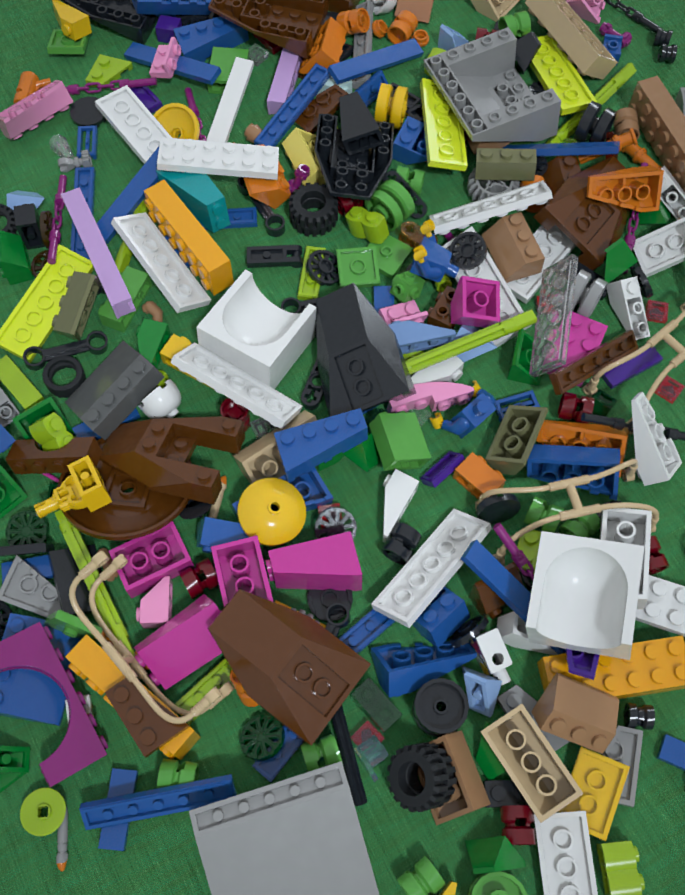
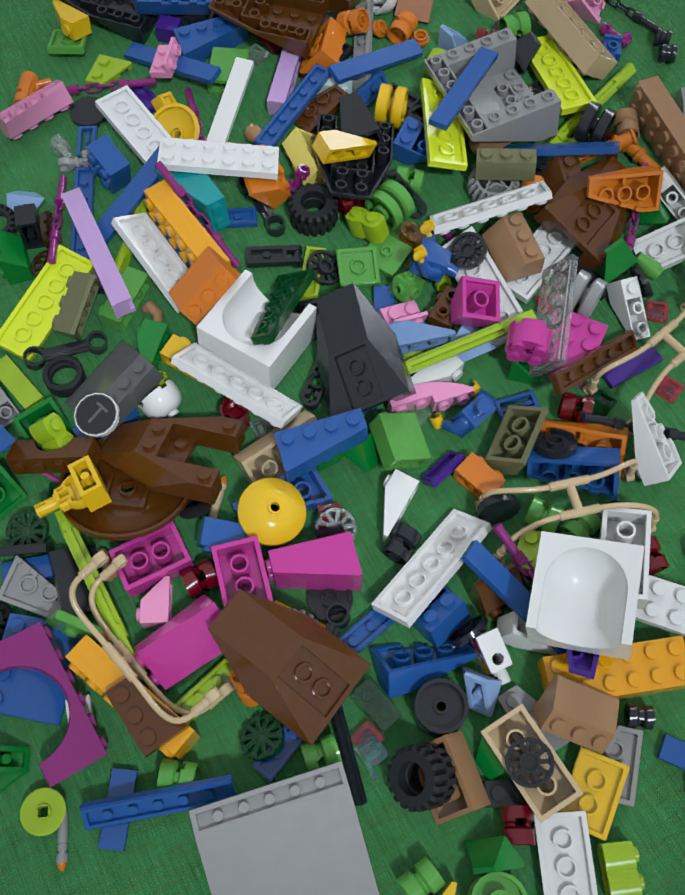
(97, 415): none -> black tile
(108, 164): none -> blue brick
(163, 99): none -> yellow slope
(181, 193): none -> magenta piece
(203, 285): none -> orange slope
(287, 293): none -> dark green wing
(340, 146): none -> yellow slope
(463, 88): none -> blue tile
(528, 341): none -> dark pink brick
(529, 762): none -> black wheel
(556, 444): none -> black tile
(649, 266): none -> bright green cone

